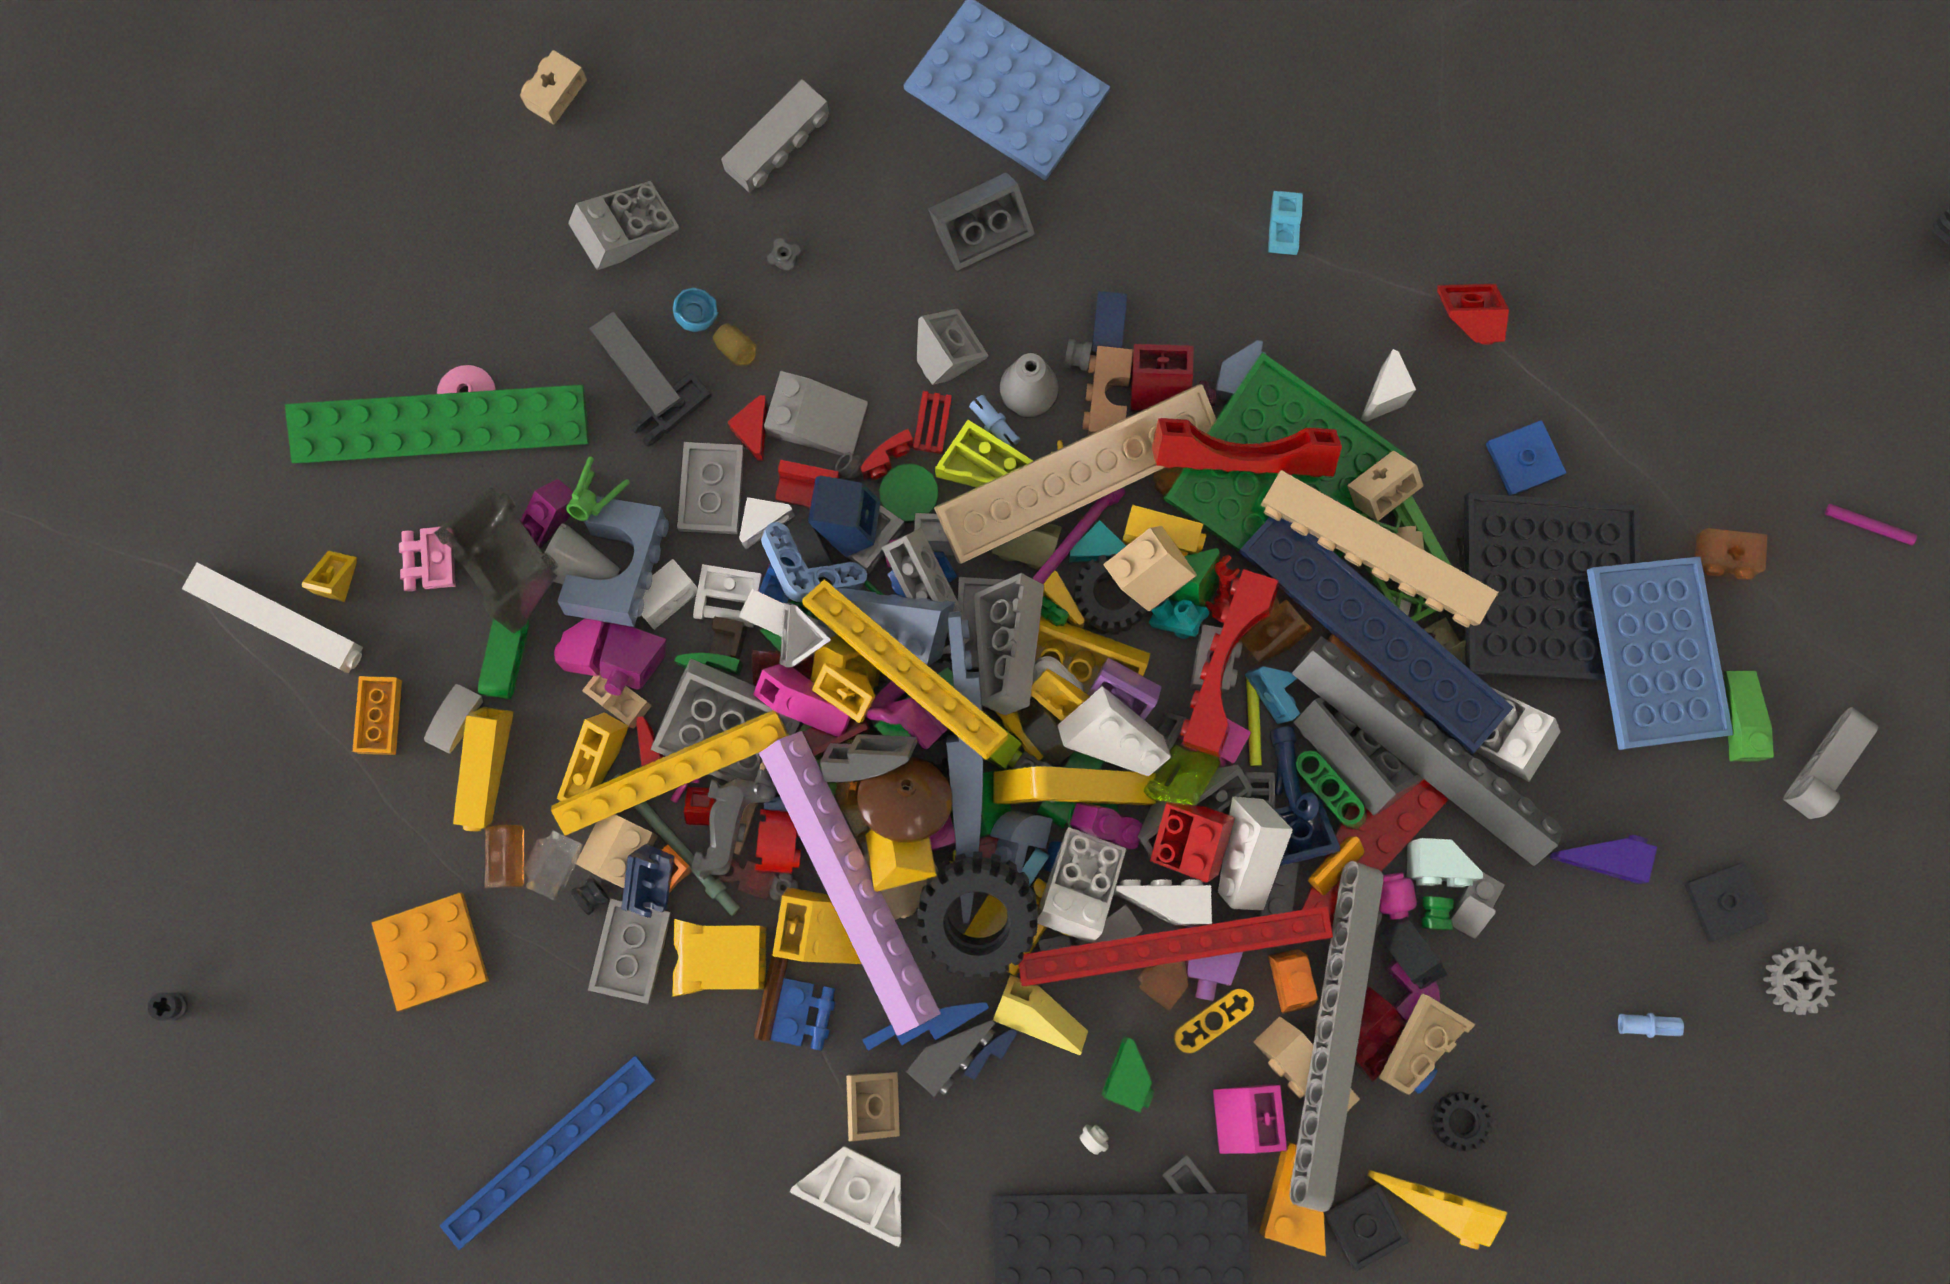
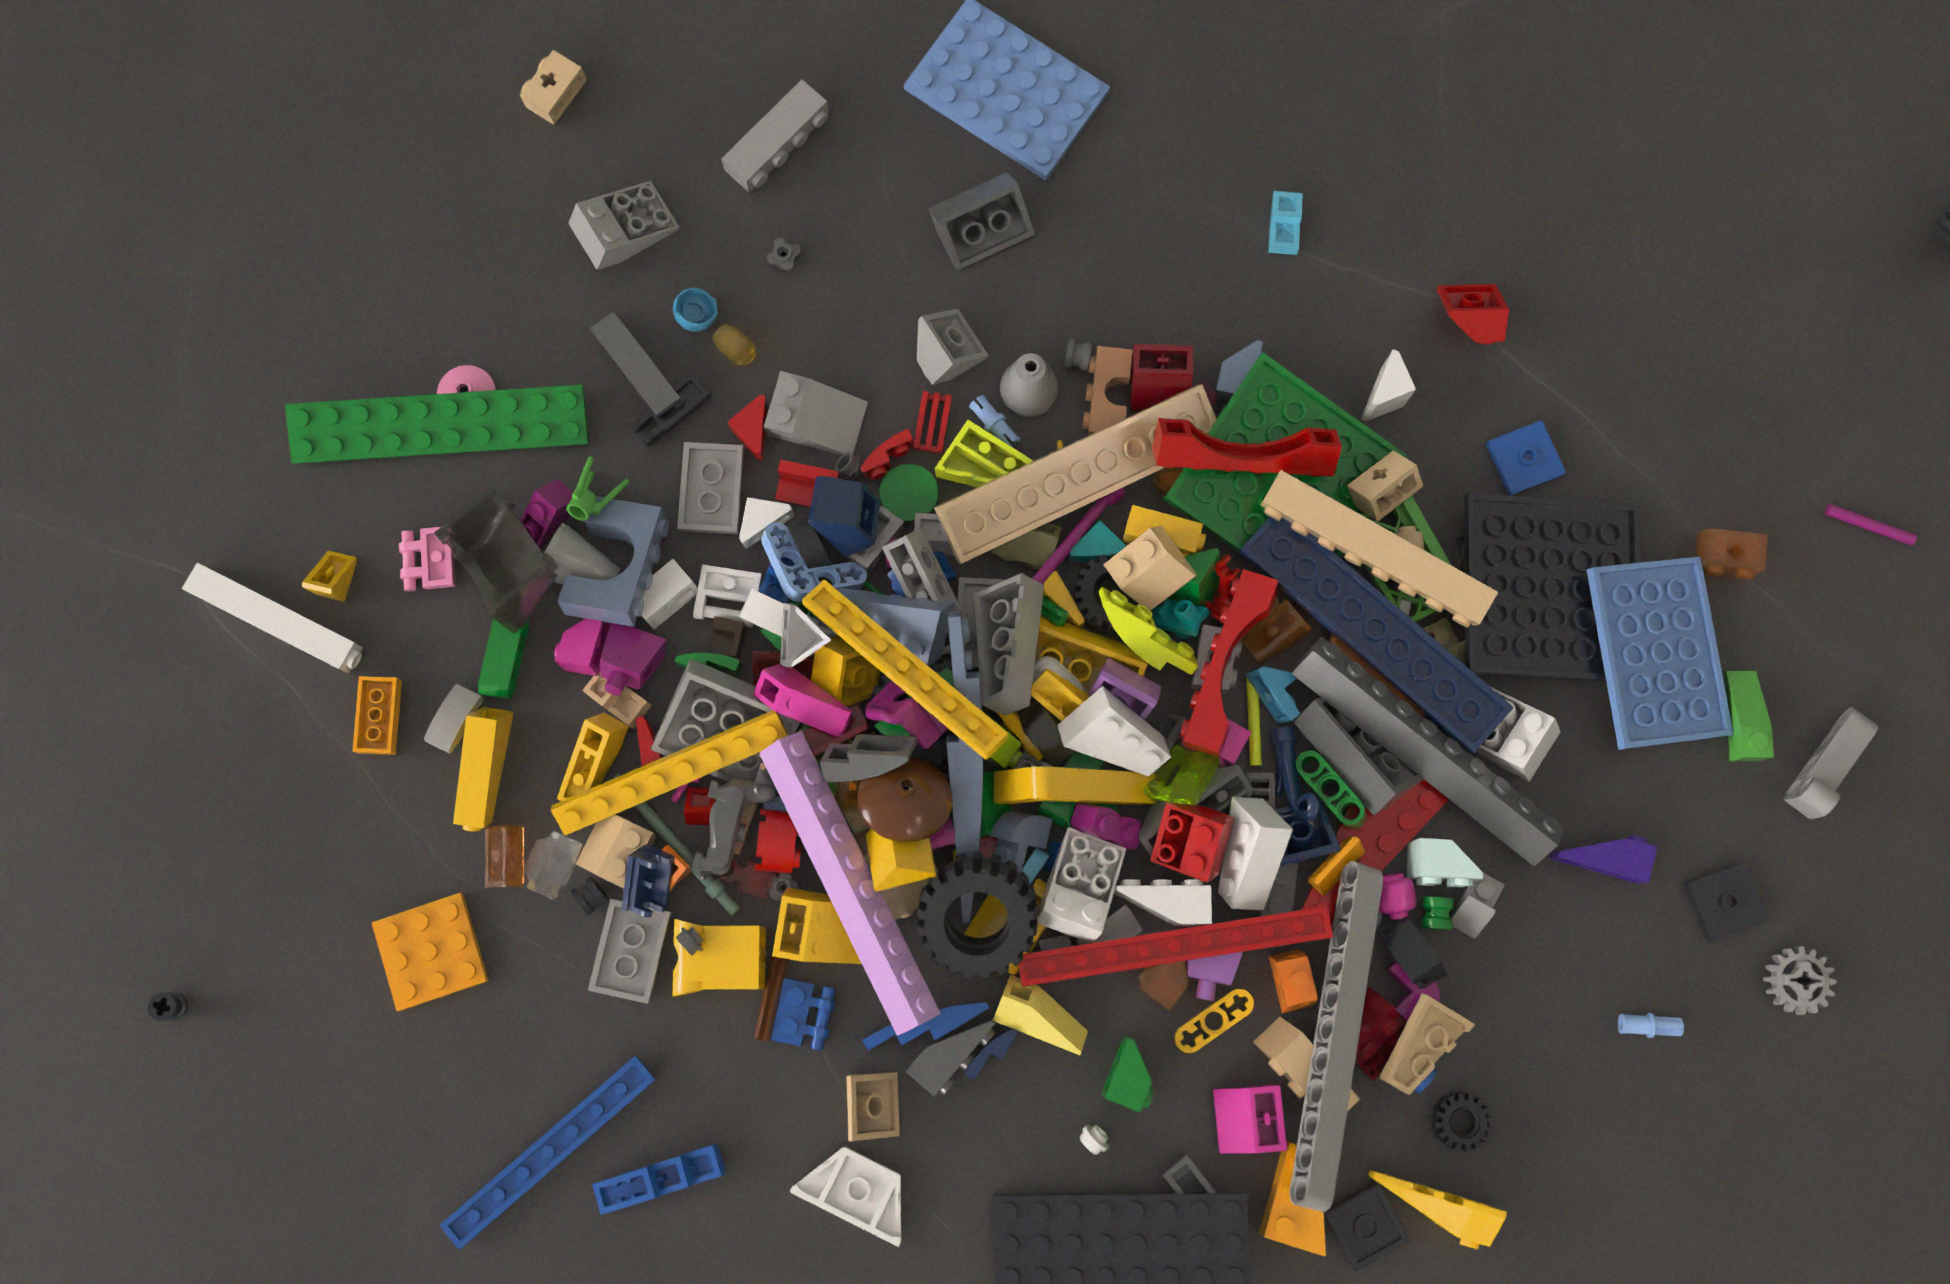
(659, 1179): none -> blue slope
(690, 940): none -> dark grey plate
(845, 690): yellow slope -> none
(1109, 320): dark blue slope -> none
(1140, 634): none -> neon yellow slope

